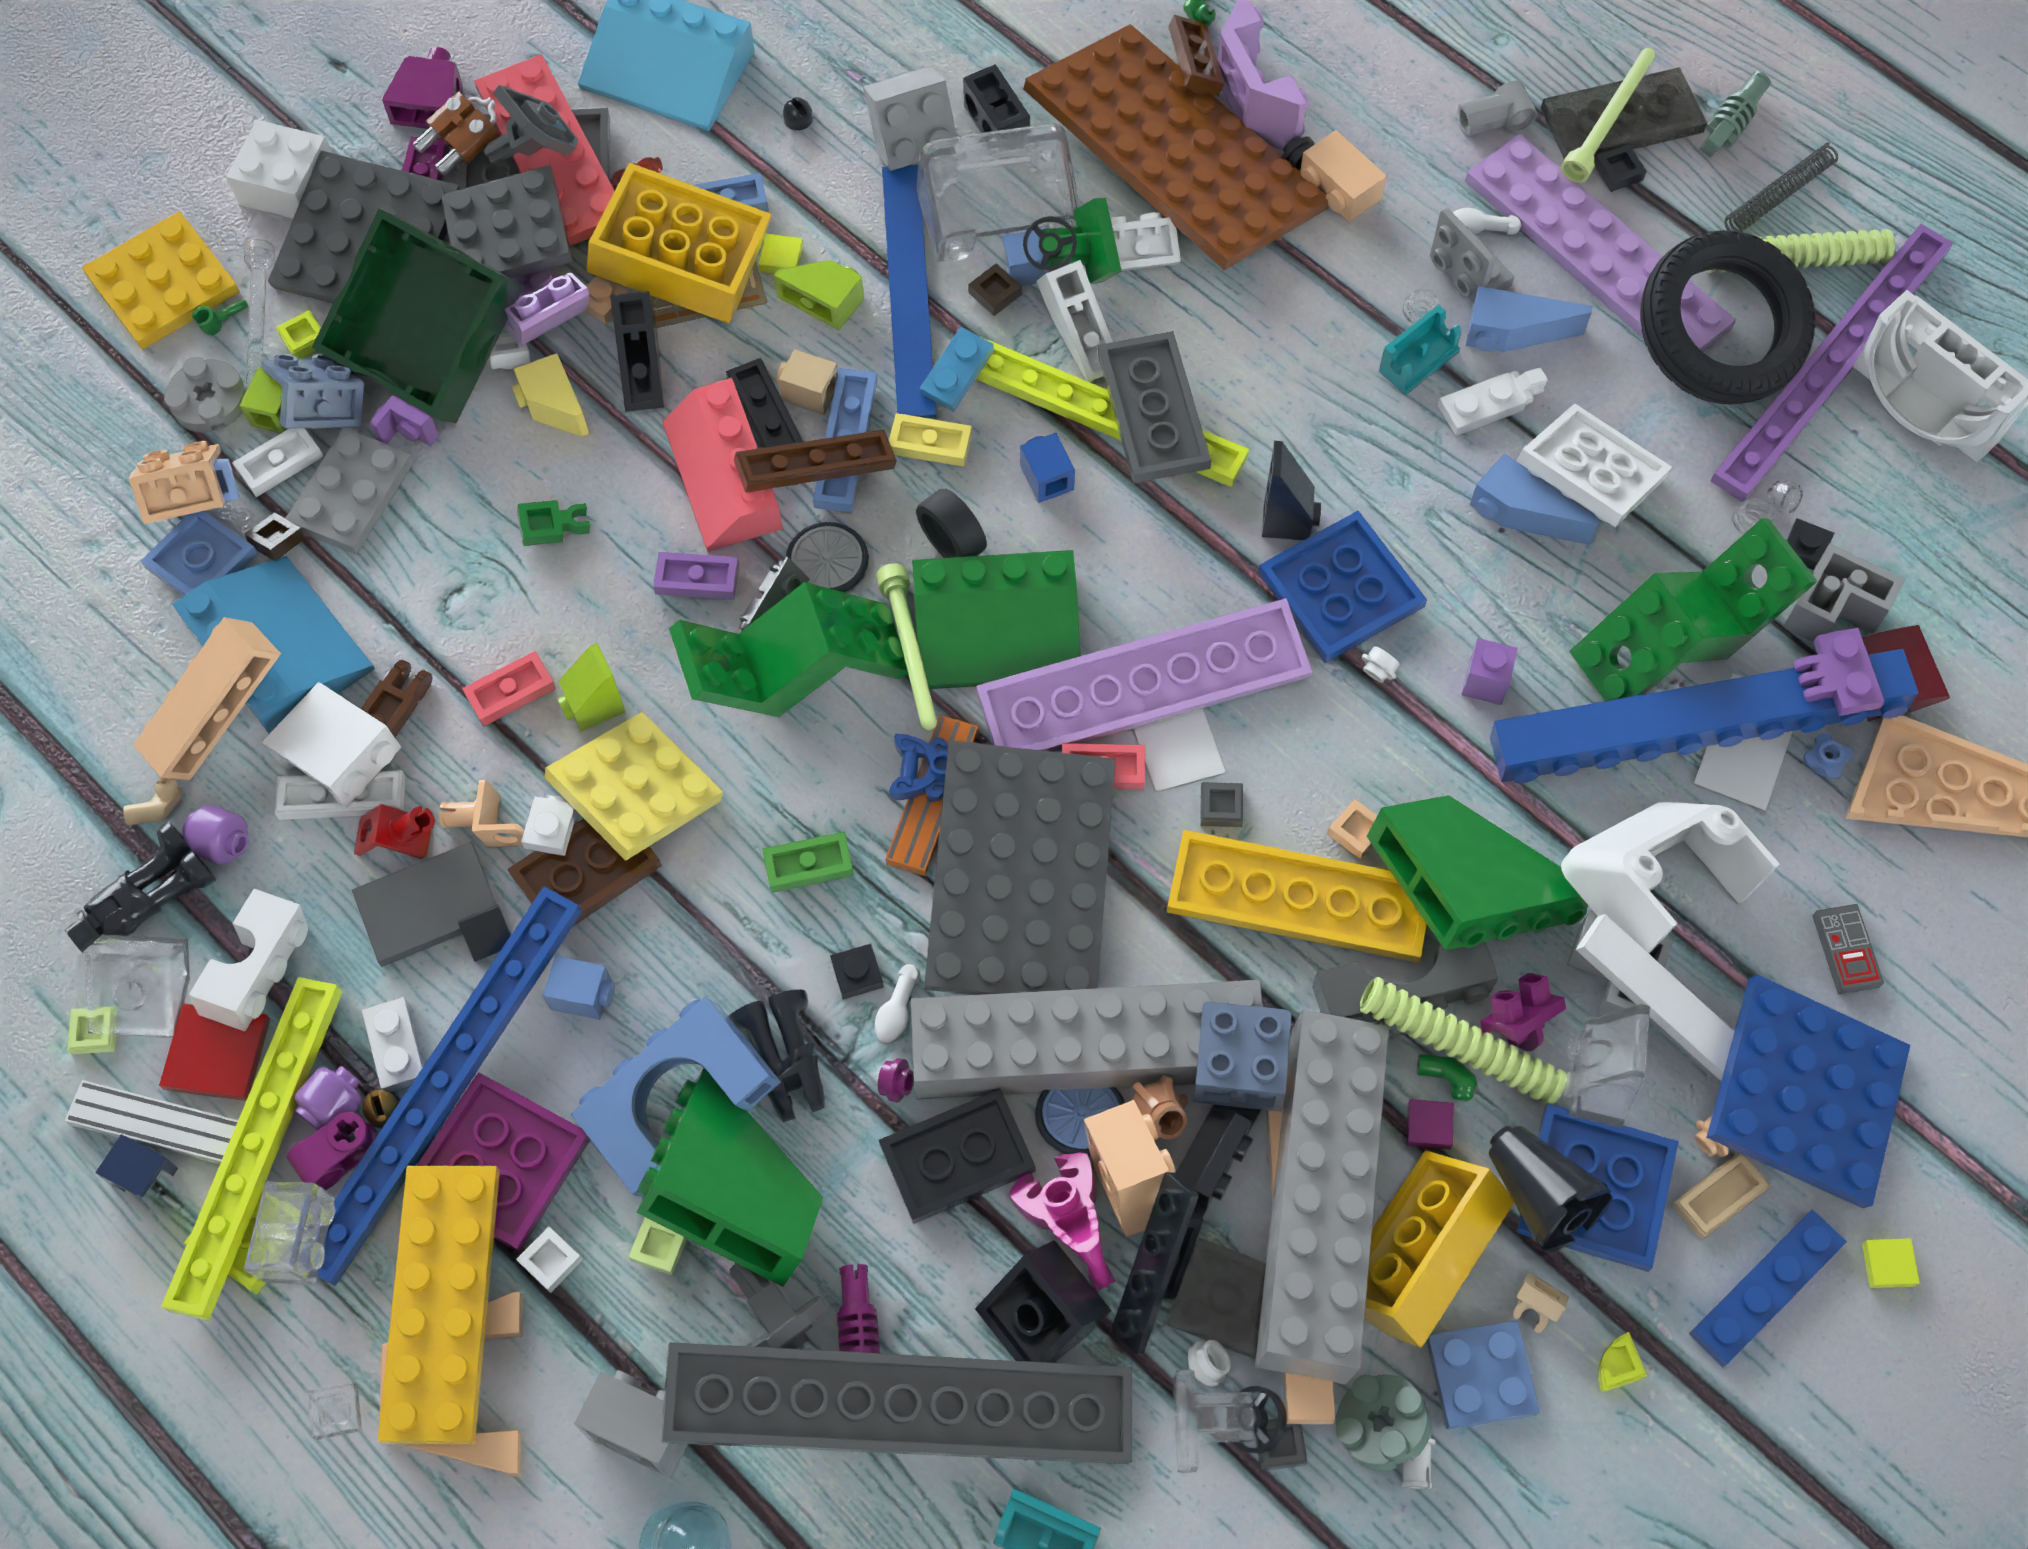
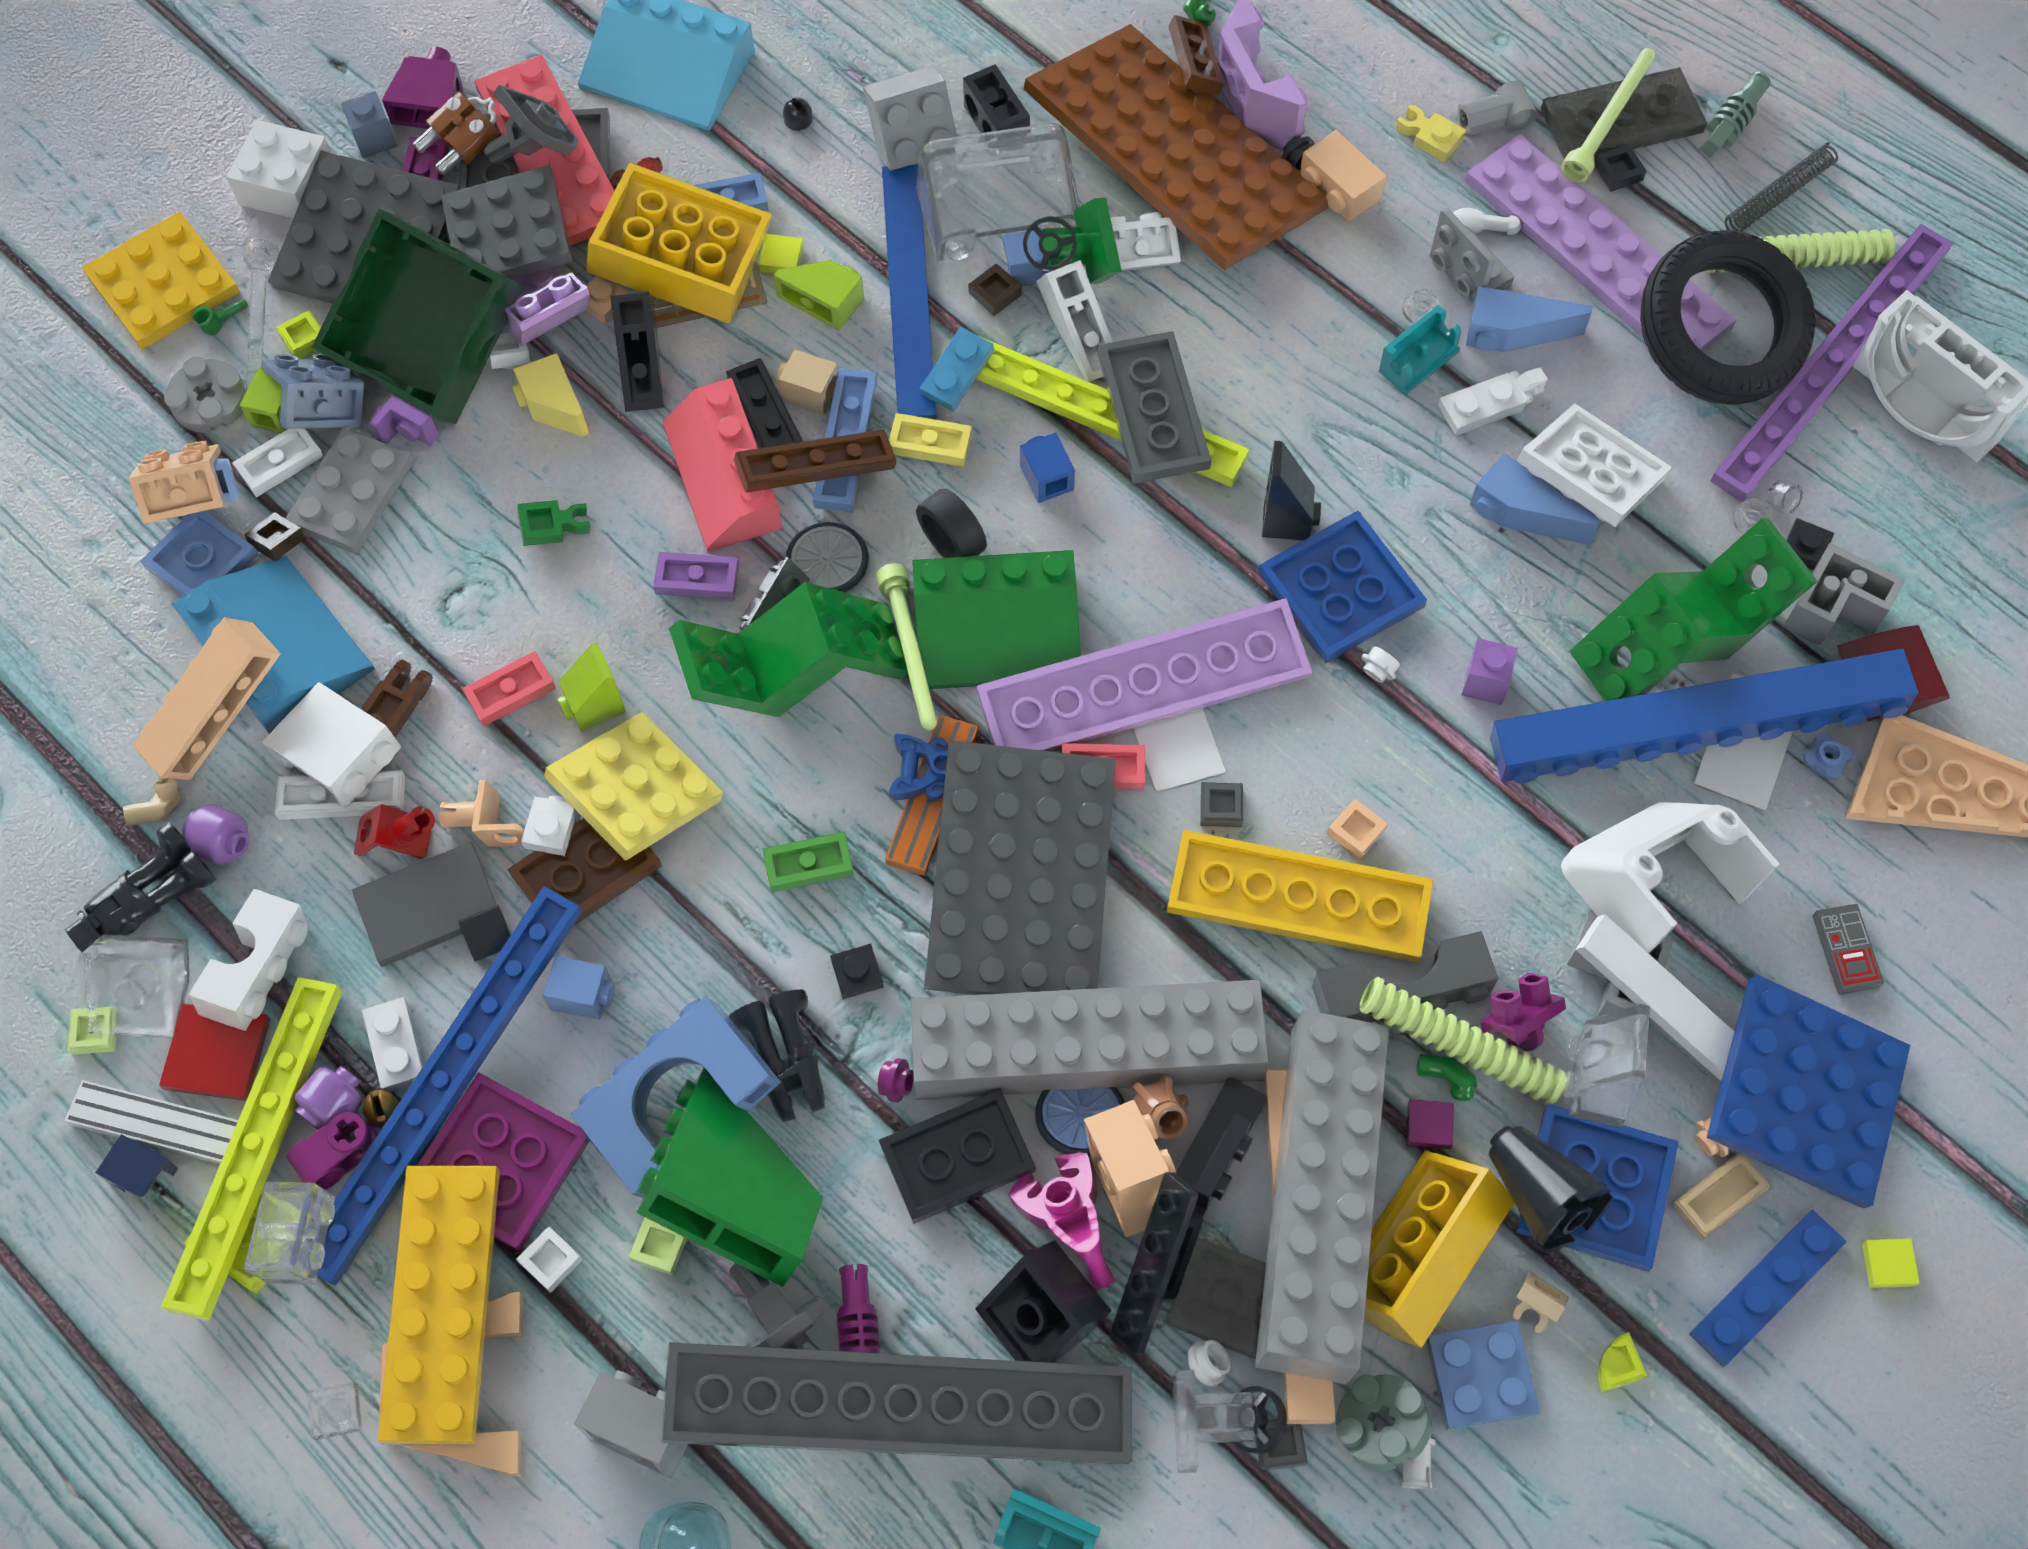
(369, 124): none -> sand blue brick
(893, 1014): white piece -> none
(1242, 1056): sand blue bracket -> none
(1434, 135): none -> light yellow plate
(1470, 874): green slope -> none
(1841, 673): medium lavender hinge -> none

